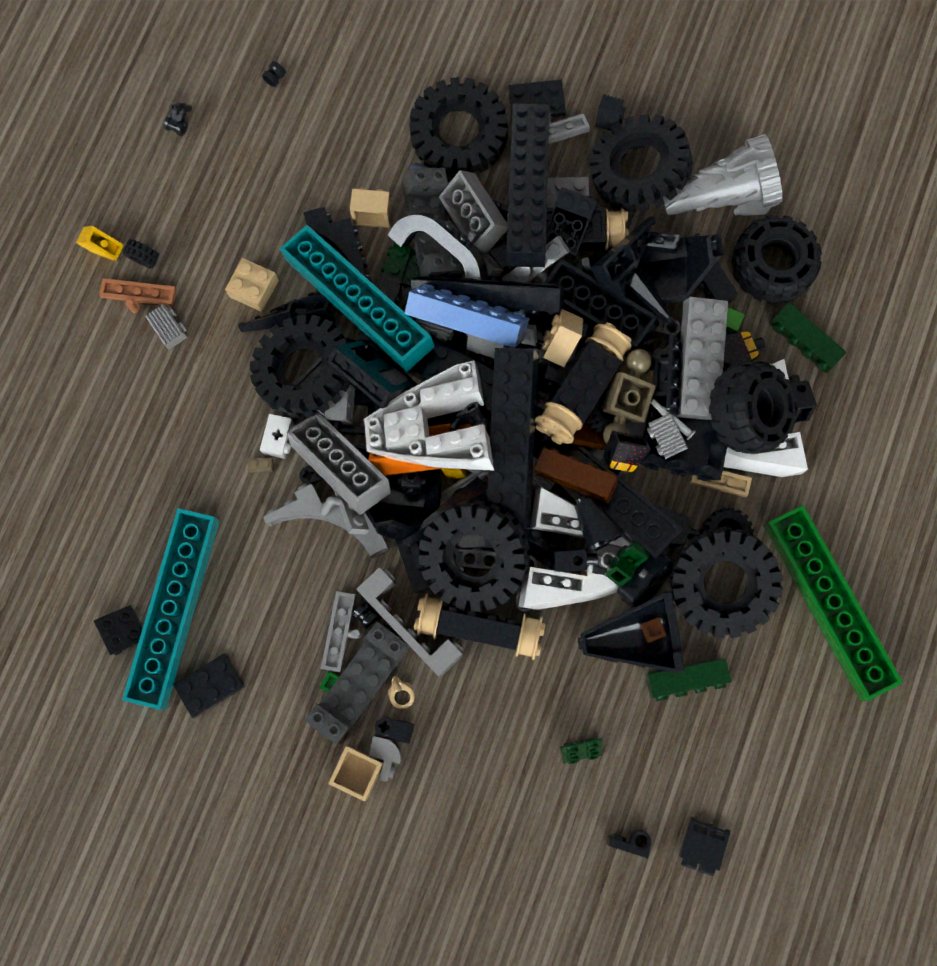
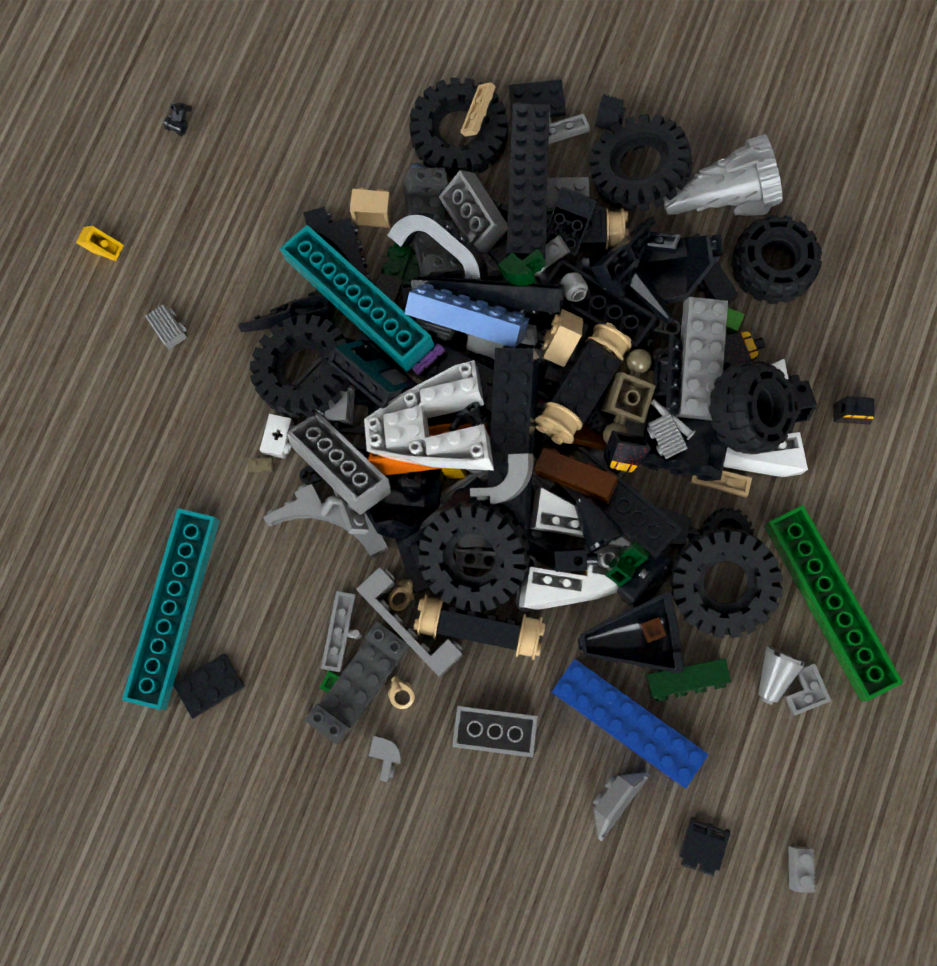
(119, 630): black hinge -> none
(137, 293): nougat plate -> none
(140, 253): black tyre -> none
(252, 284): tan brick -> none
(273, 74): black wheel -> none
(356, 773): tan piece -> none
(365, 615): black wheel -> none
(398, 730): black piece -> none
(405, 587): none -> tan piece
(428, 359): none -> medium lavender axle
(478, 109): none -> tan plate
(495, 731): none -> light grey brick
(515, 482): none -> light grey arch
(522, 272): none -> dark green brick
(573, 753): dark green hinge -> none
(574, 287): none -> light grey head
(615, 799): none -> light grey wedge
(619, 842): black plate -> none
(629, 723): none -> blue brick
(777, 674): none -> light grey cone
(801, 869): none -> light grey brick
(807, 338): dark green brick -> none
(813, 692): none -> light grey plate
(857, 410): none -> black torso

